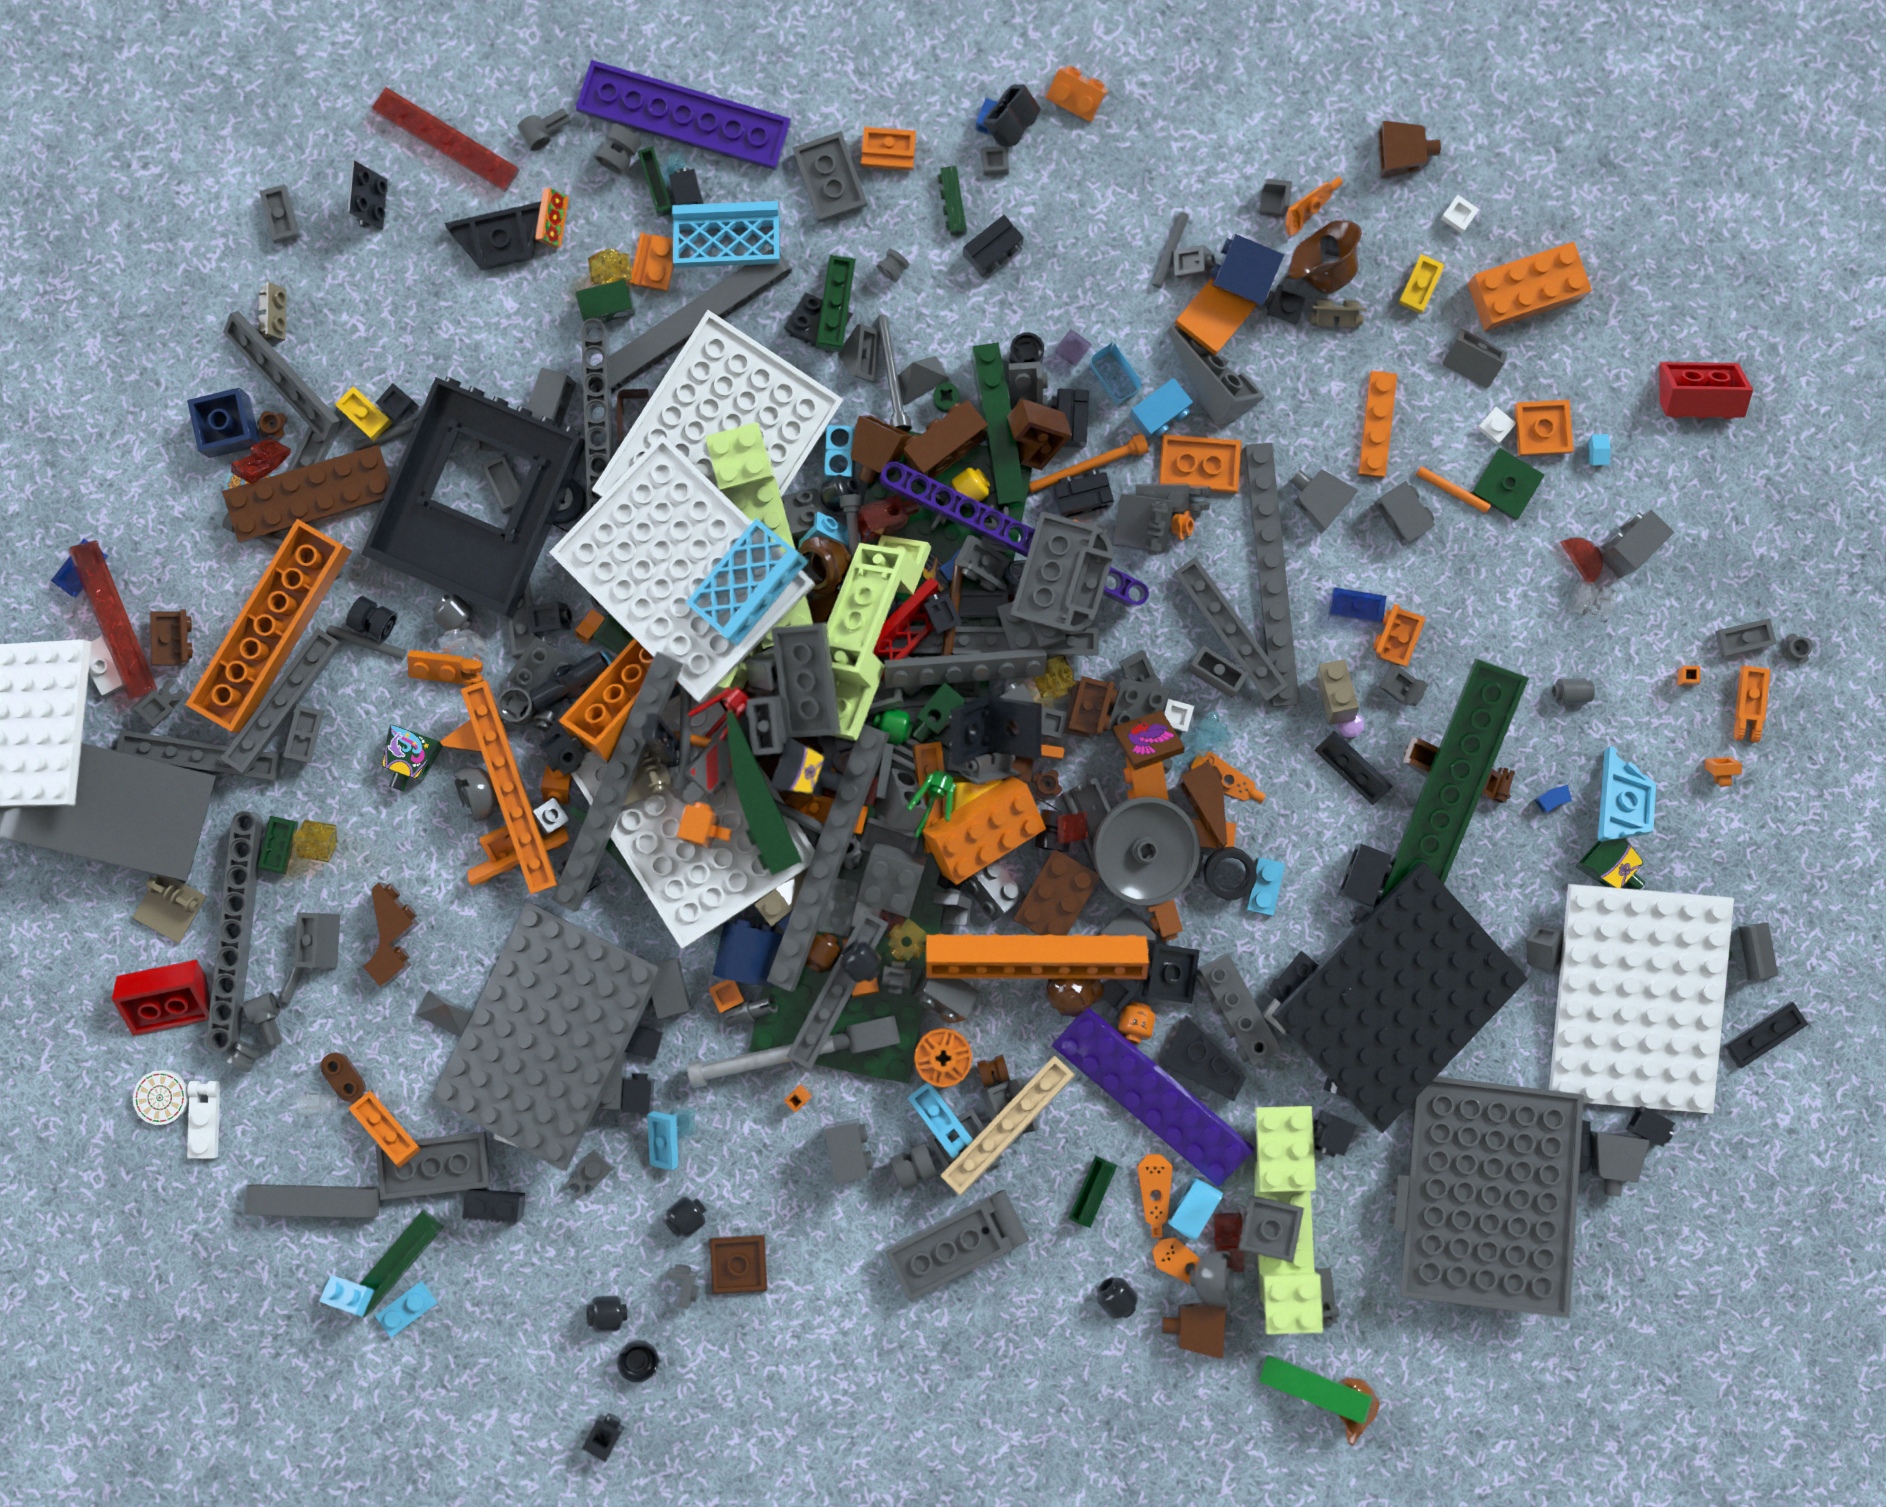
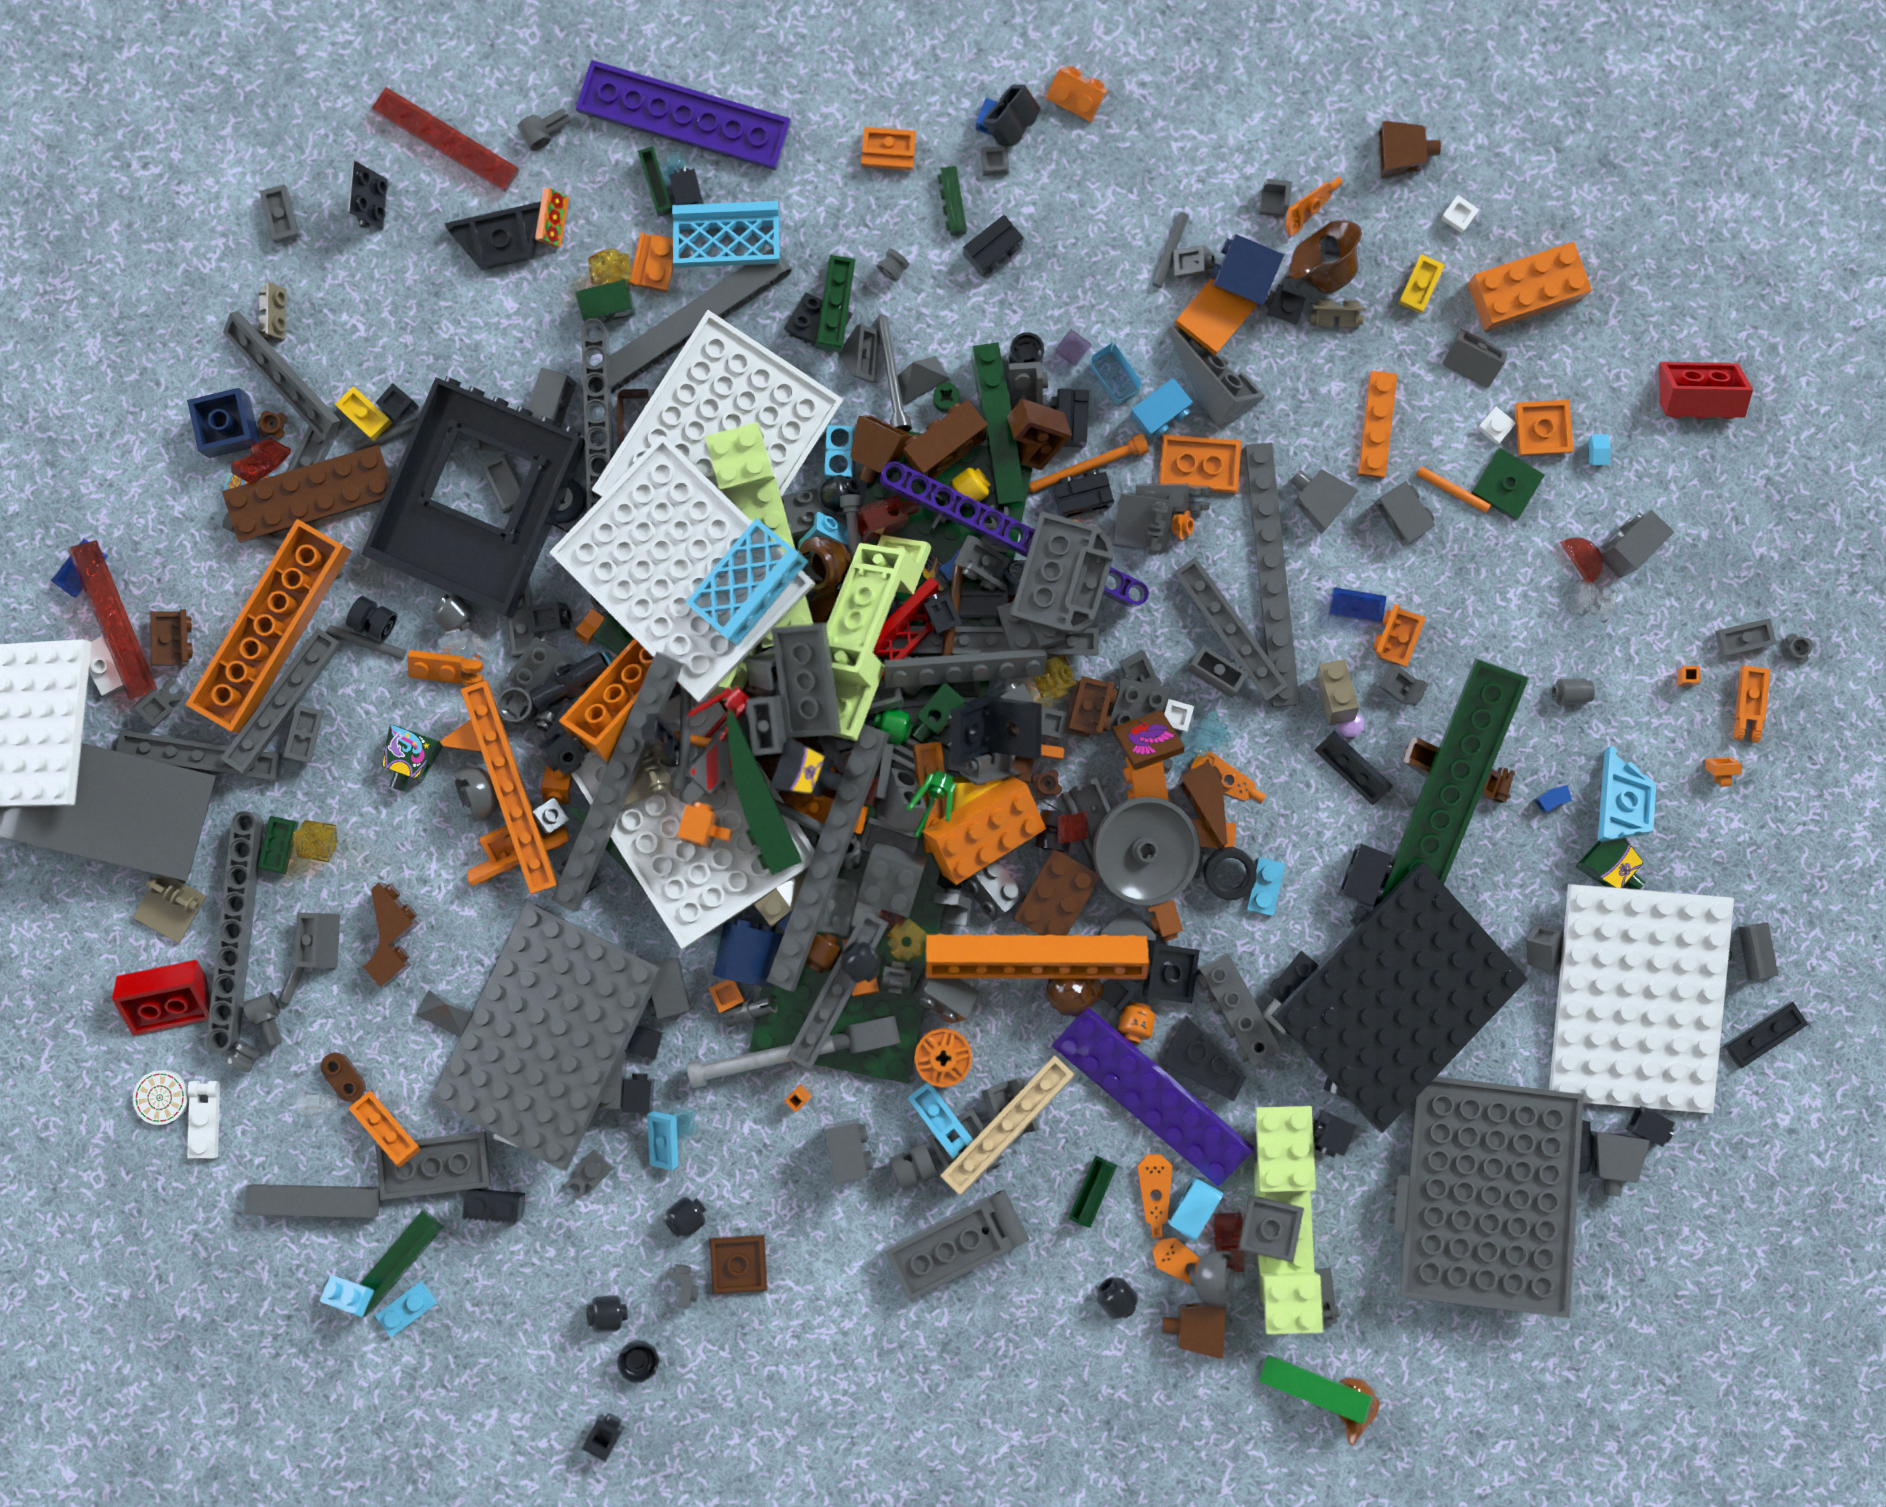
(622, 141): dark grey wheel -> none
(830, 177): dark grey plate -> none
(999, 1070): reddish brown wheel -> none

